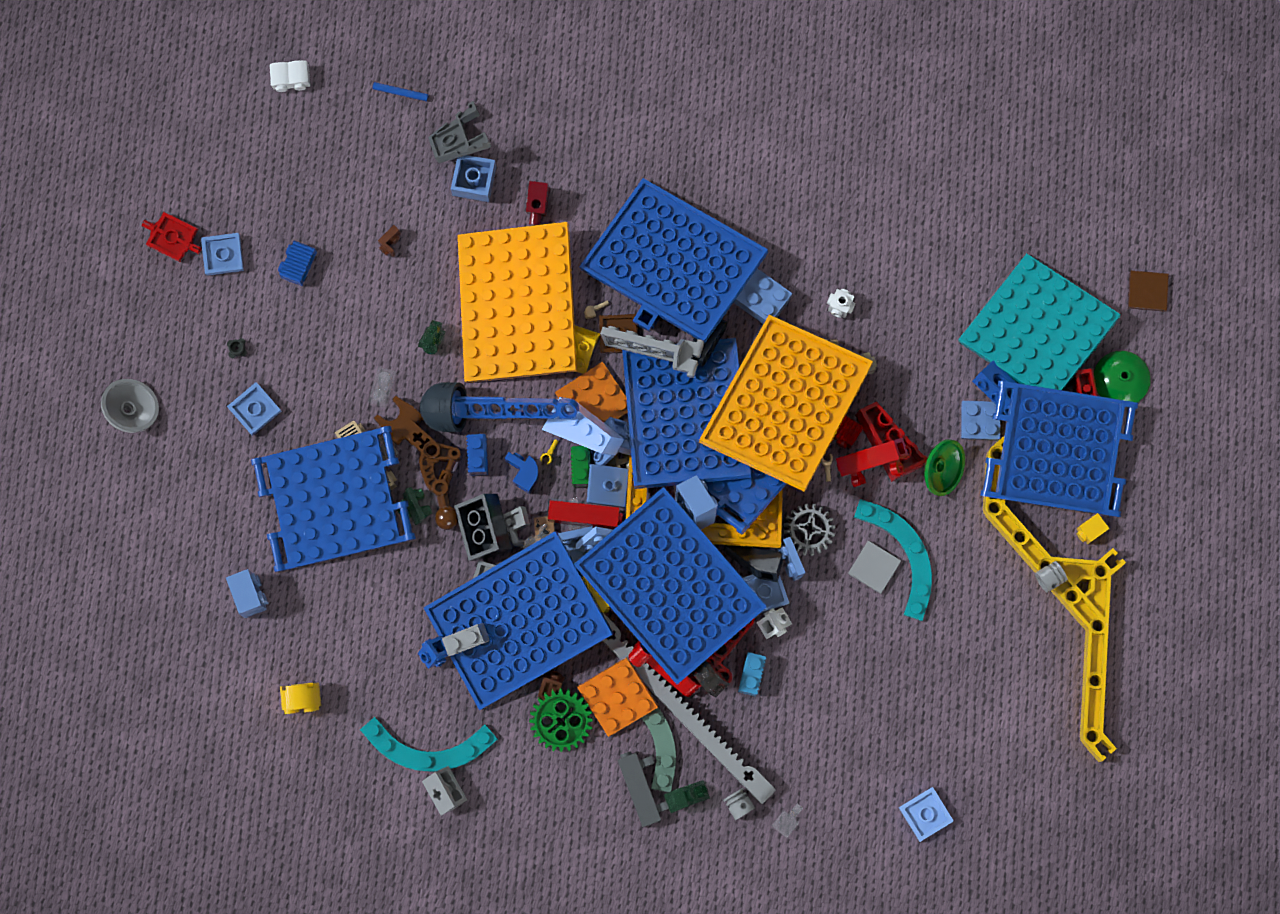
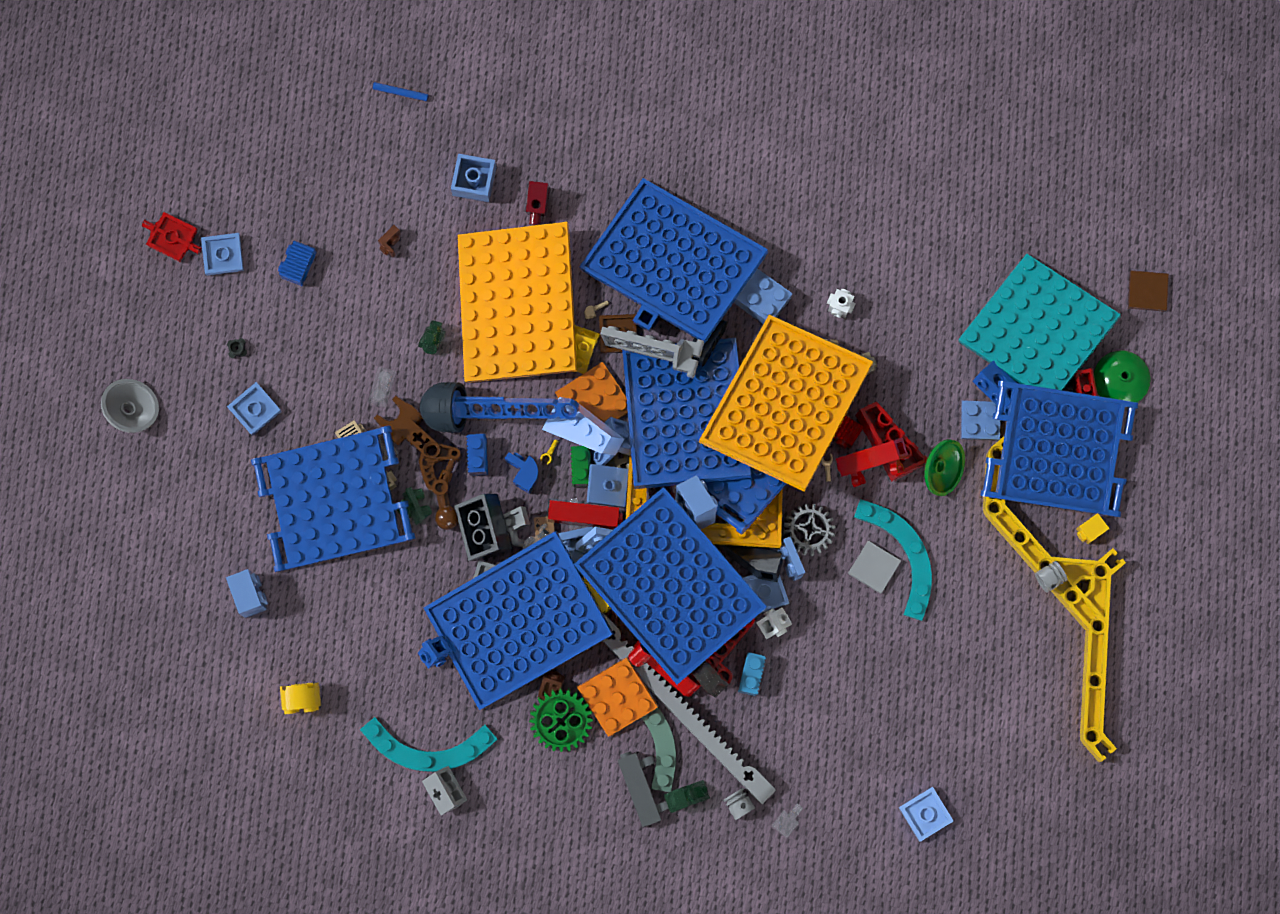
(289, 75): white brick -> none
(452, 141): dark grey wing -> none
(465, 639): light grey brick -> none

